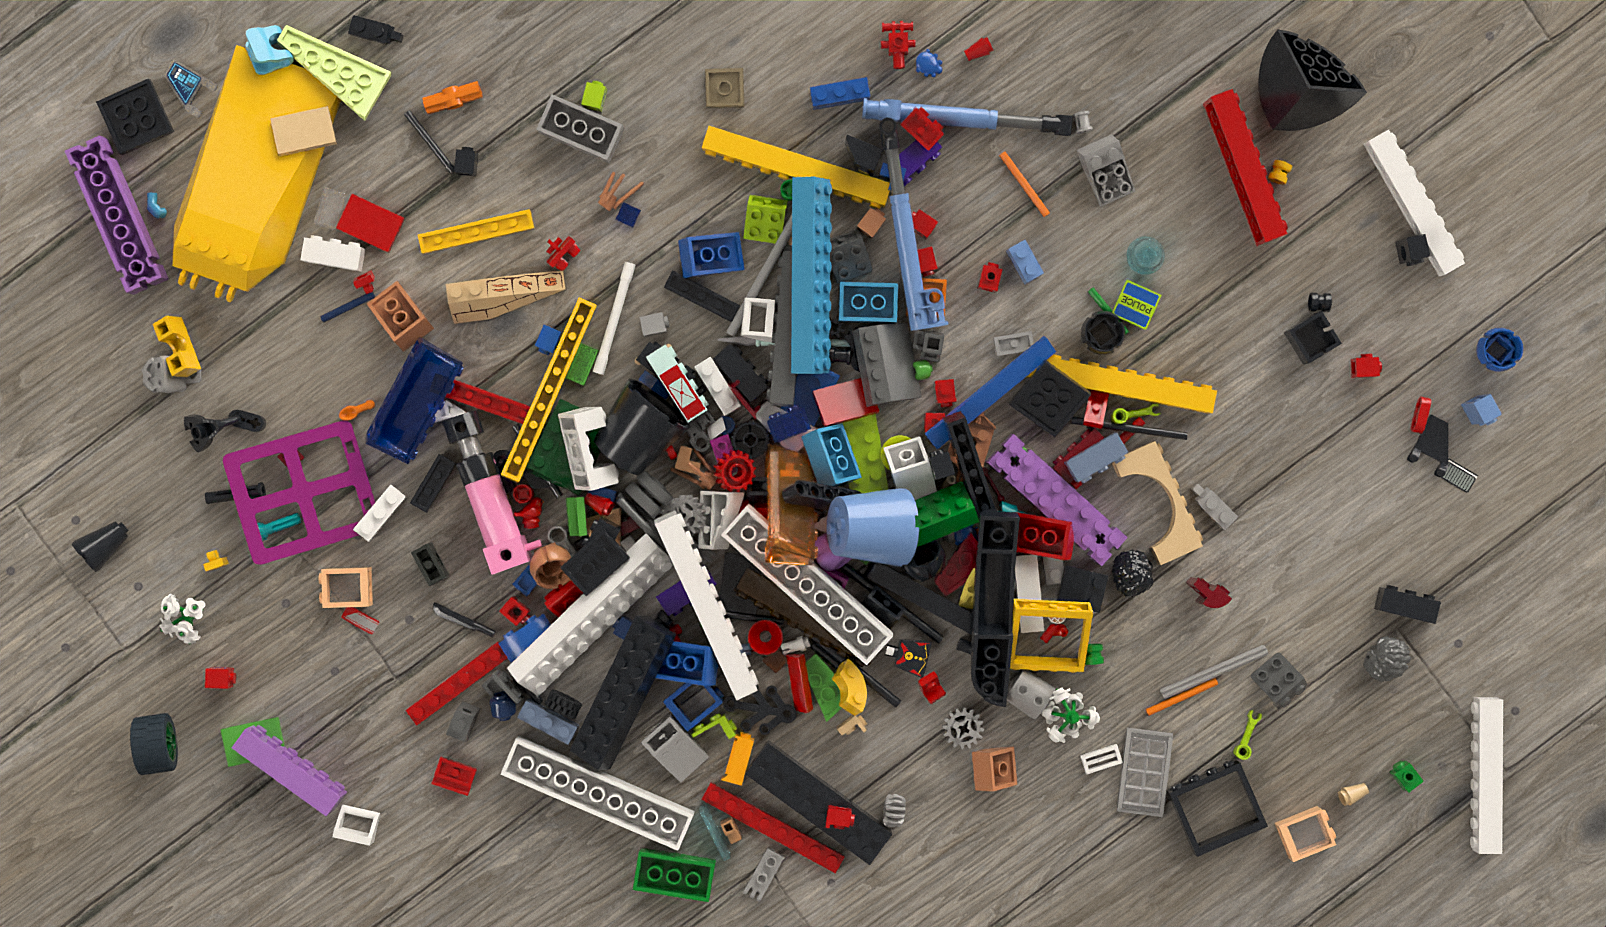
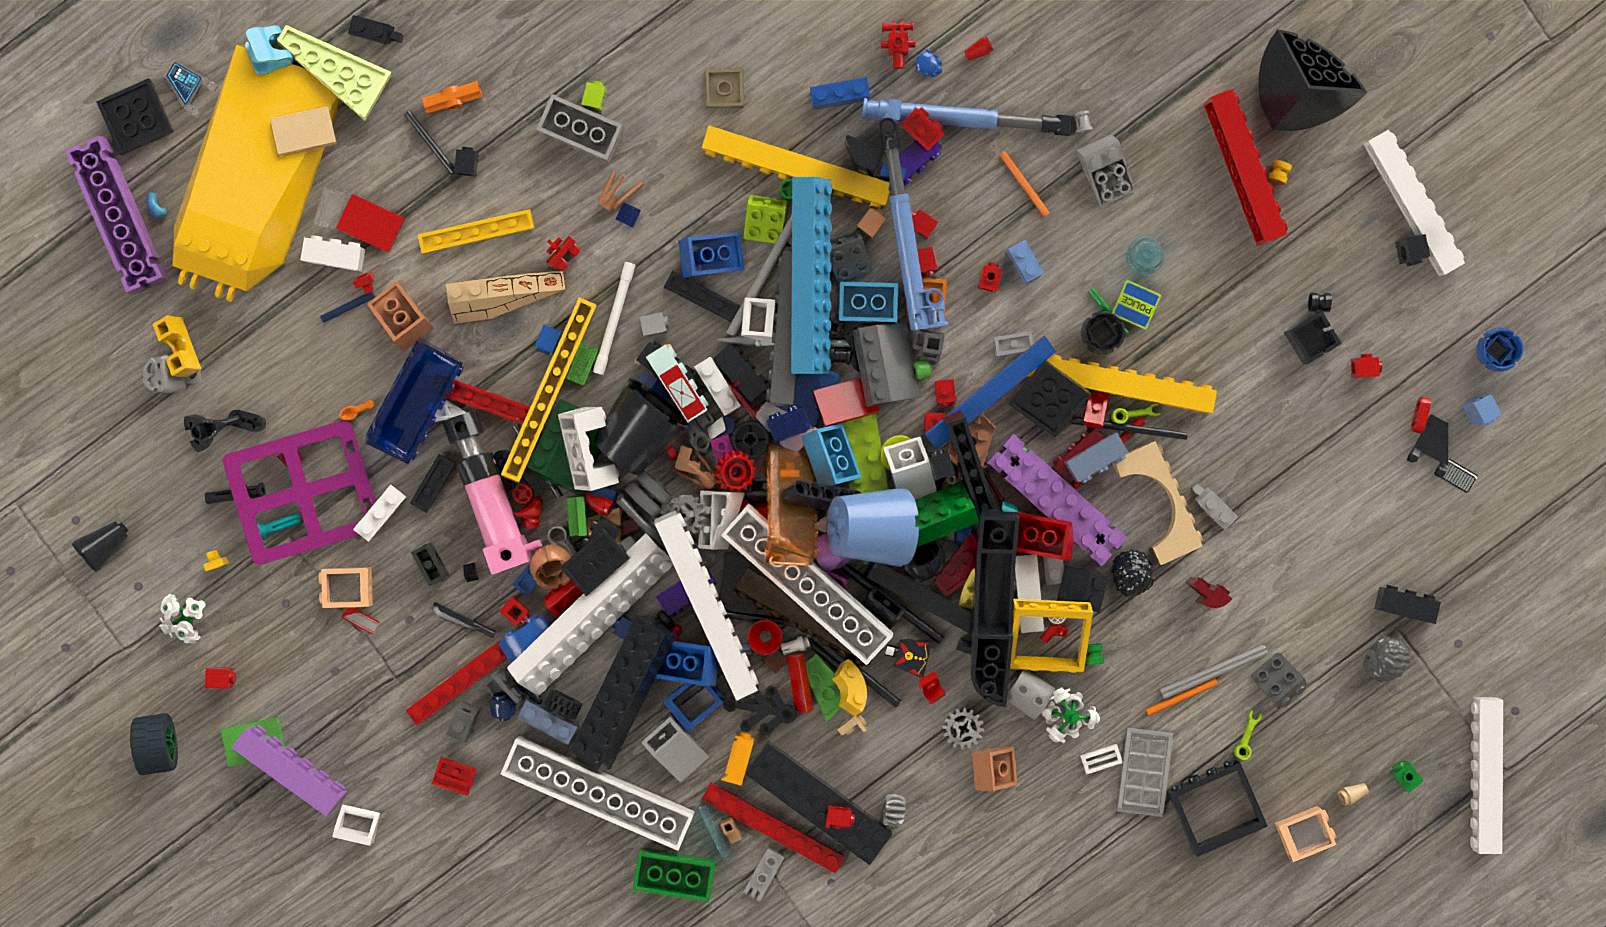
(470, 572): none -> black piece
(728, 725): lime bracket -> none

